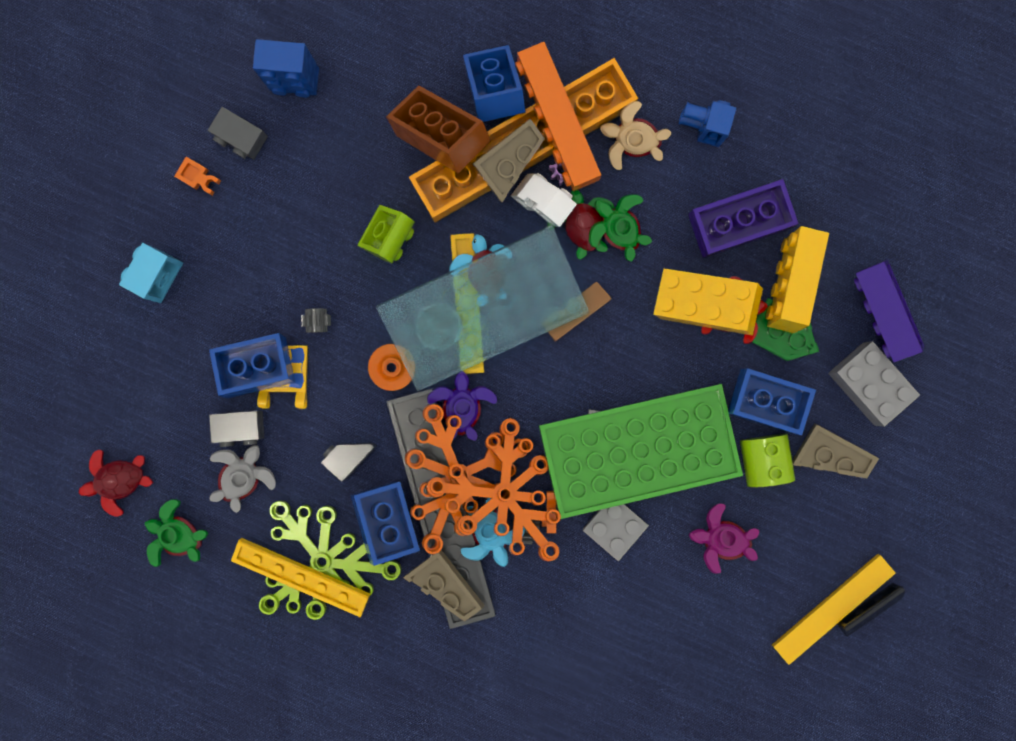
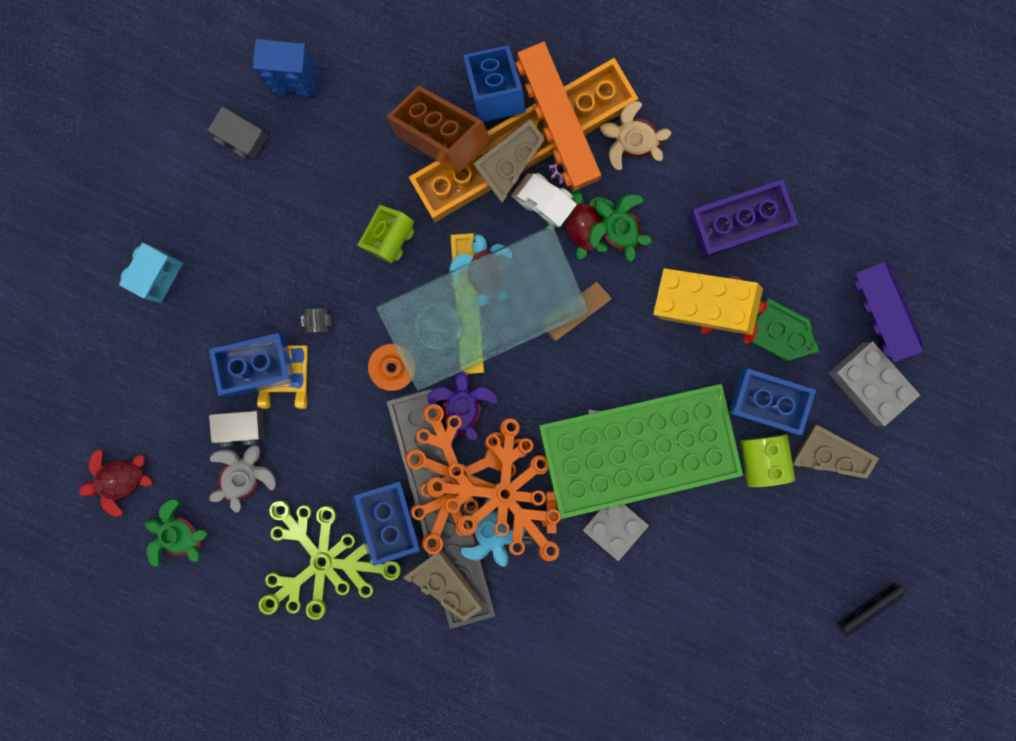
(195, 175): orange plate -> none
(300, 577): yellow tile -> none
(346, 458): slope -> none
(712, 122): blue brick -> none
(724, 540): magenta animal -> none
(797, 280): yellow brick -> none
(833, 609): yellow tile -> none

